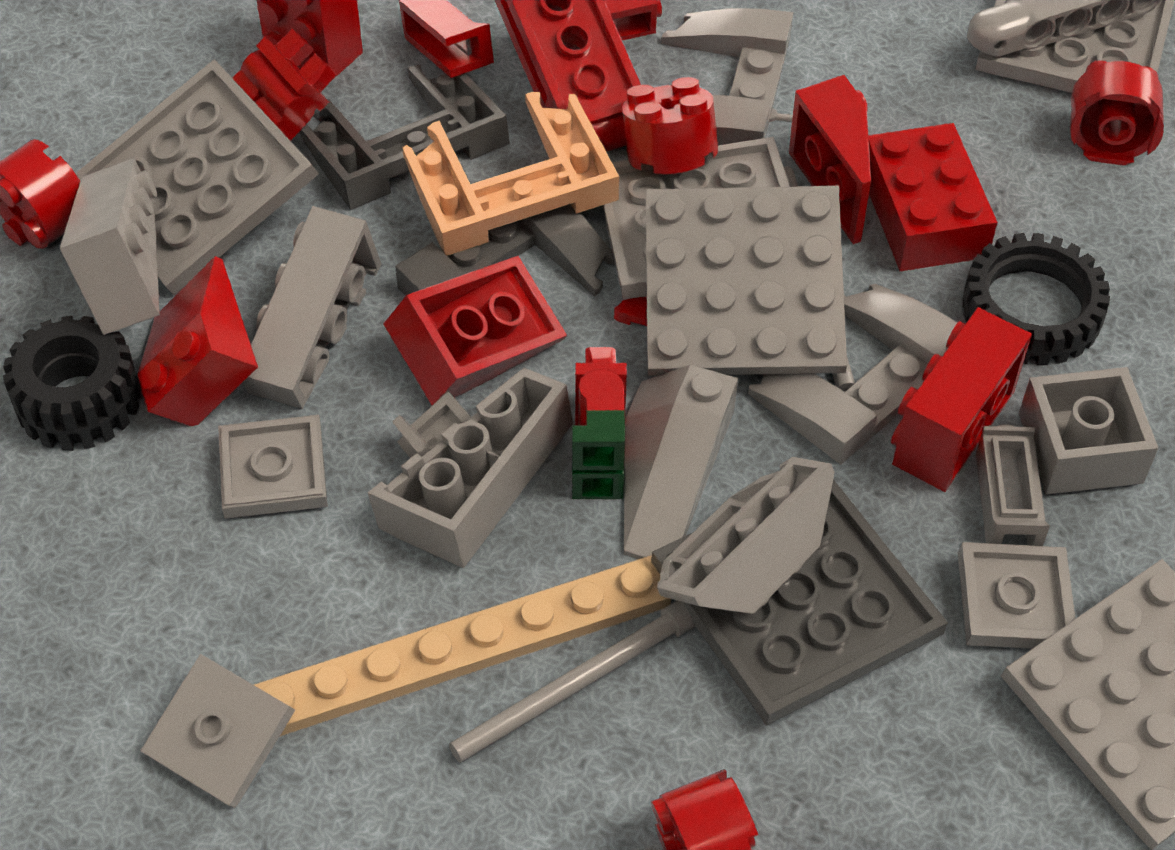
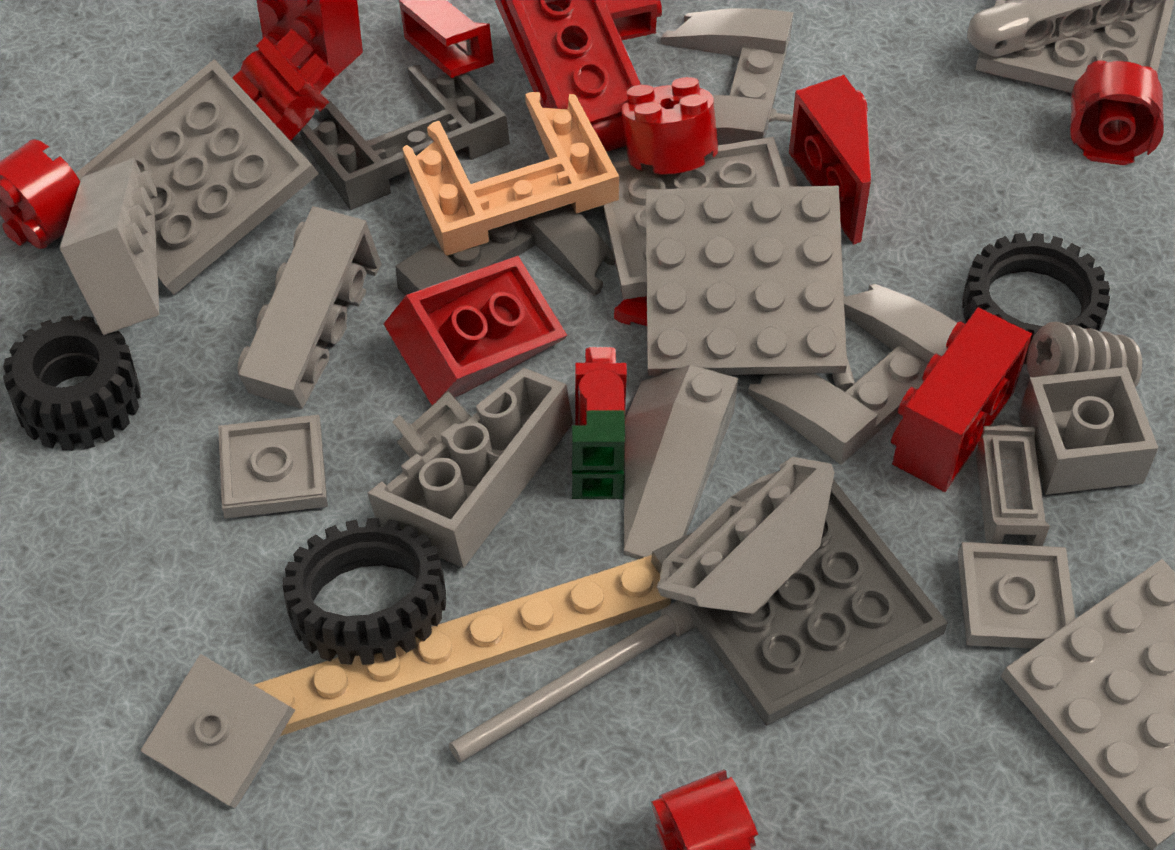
(196, 349): red slope -> none
(373, 632): none -> black tyre
(928, 197): red brick -> none
(1073, 349): none -> light grey piece

